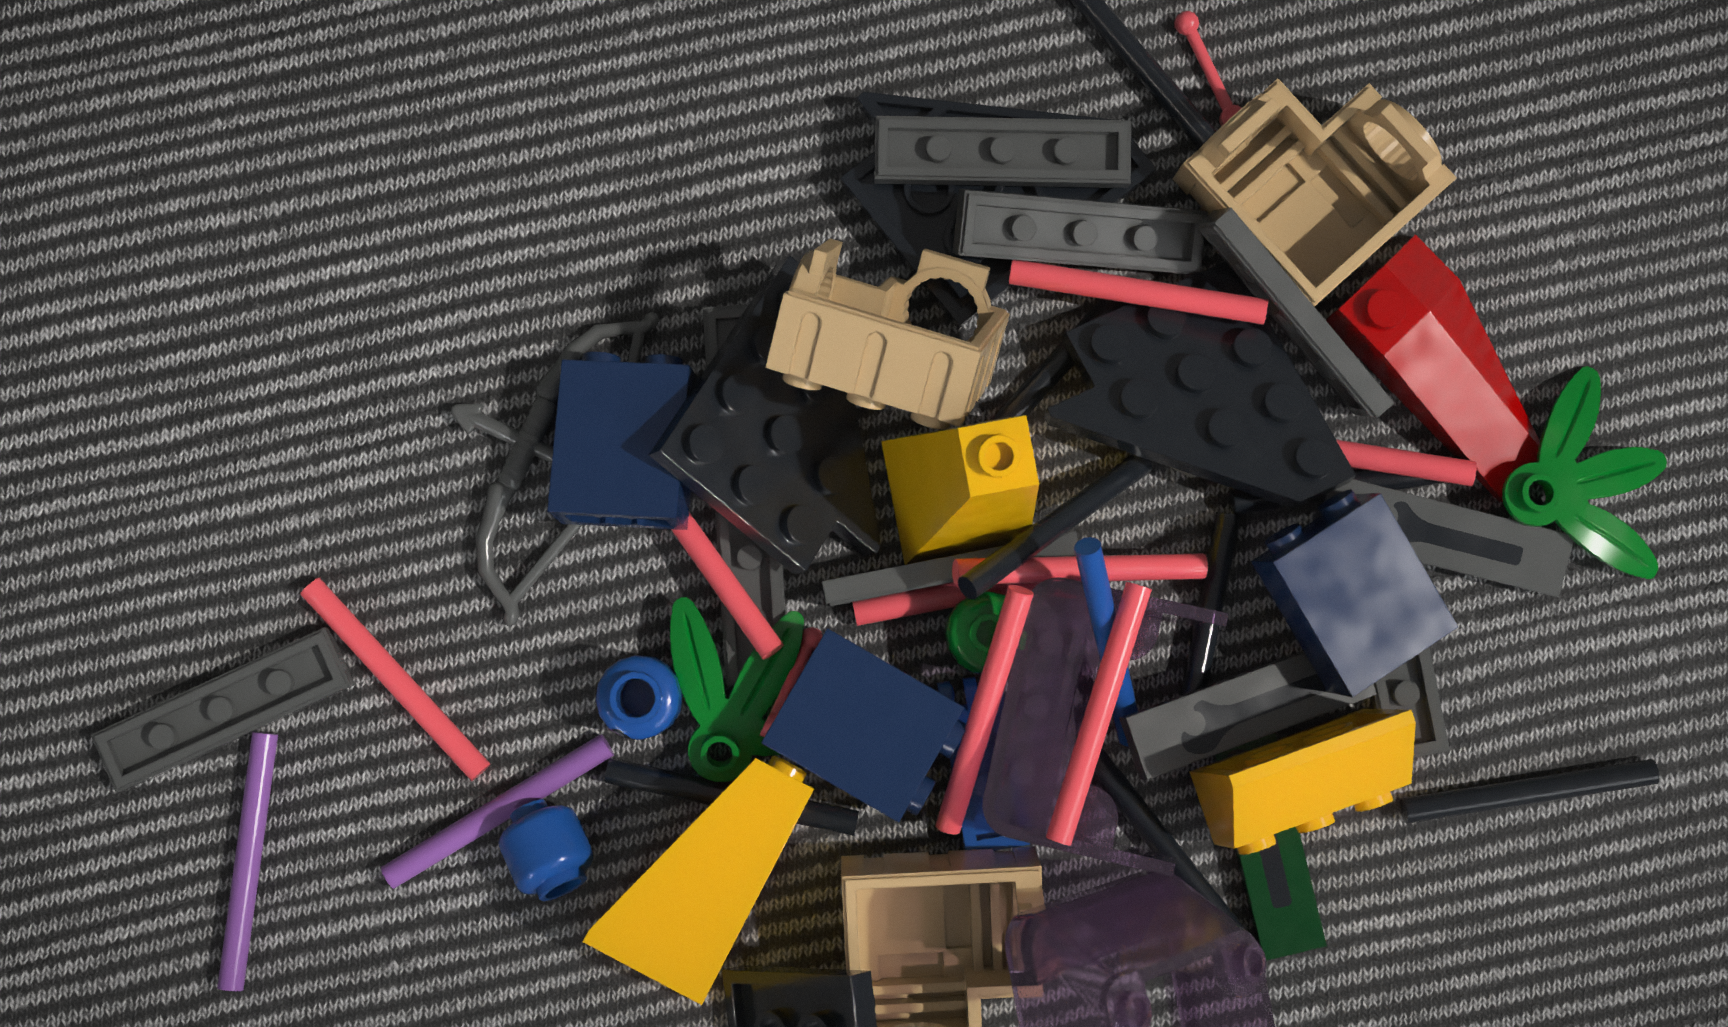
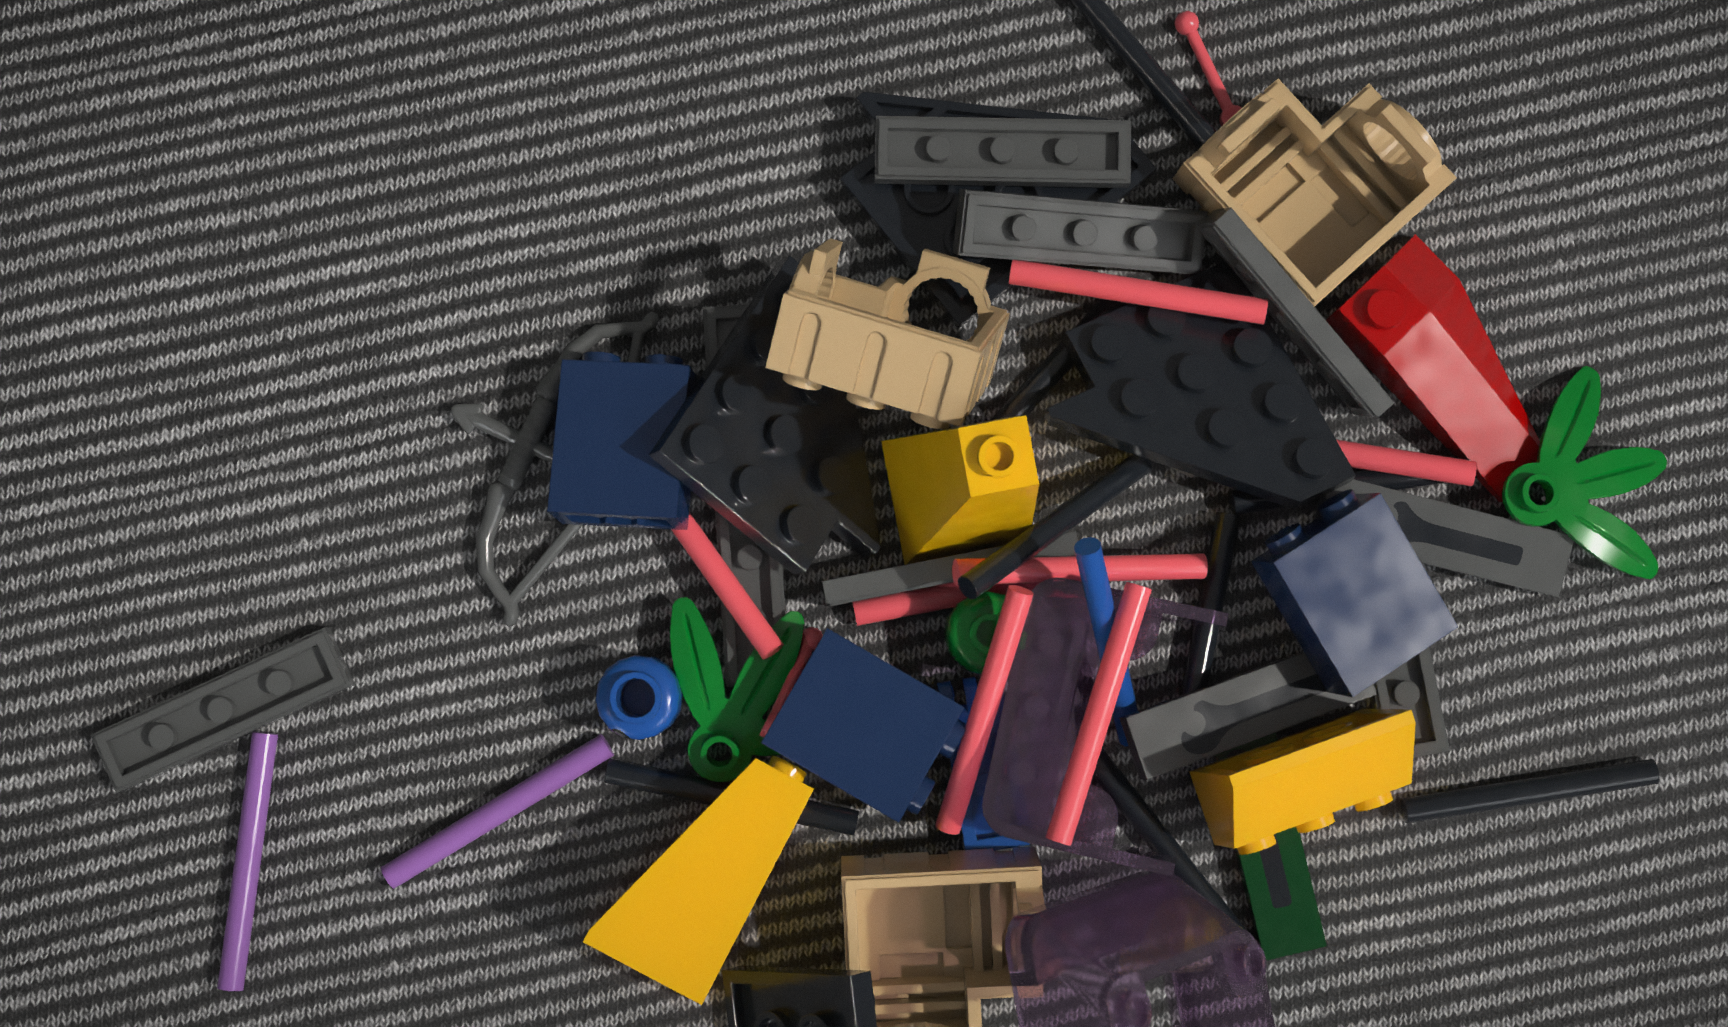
(395, 679): coral bar -> none
(546, 850): blue head -> none

